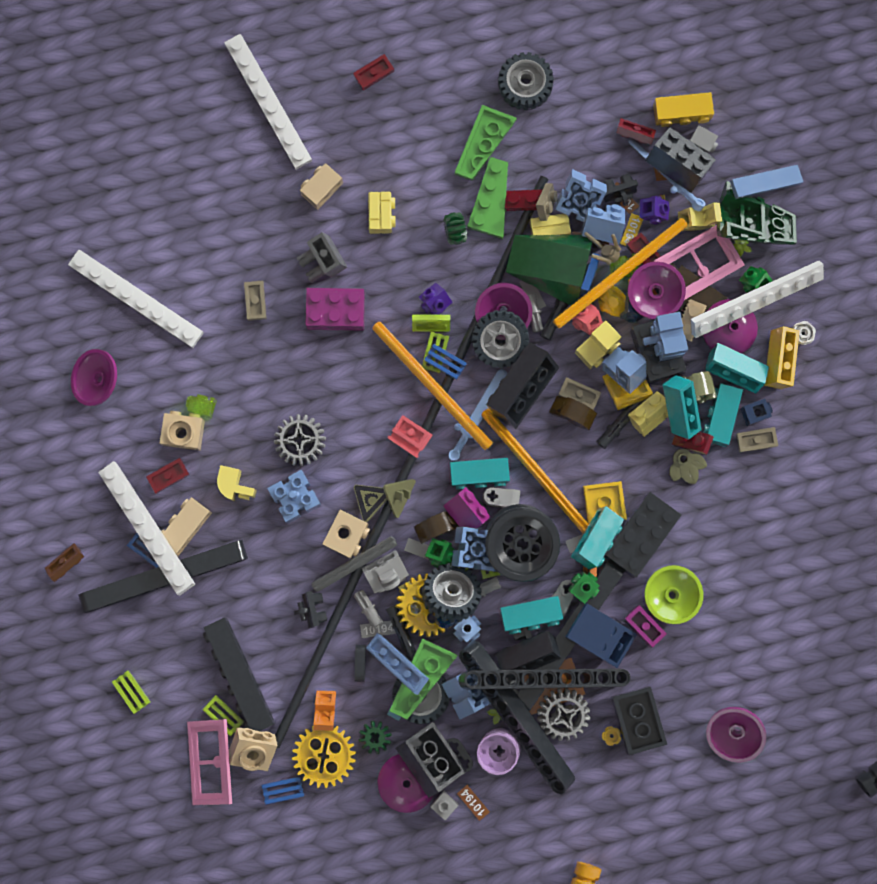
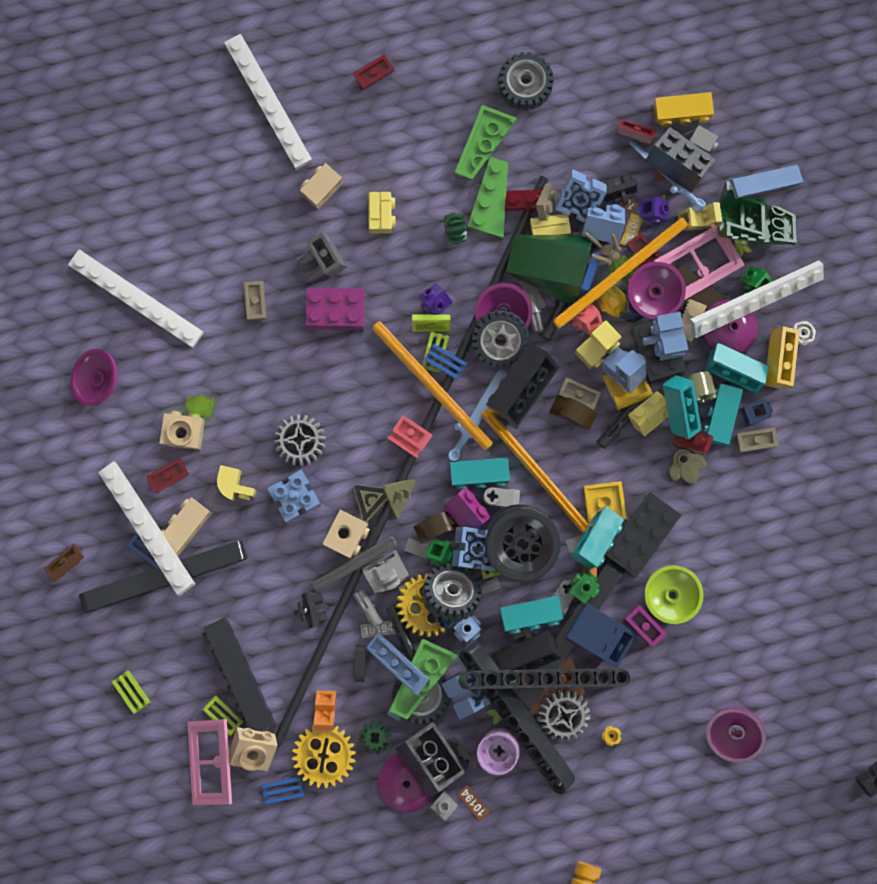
(639, 720): black brick -> none

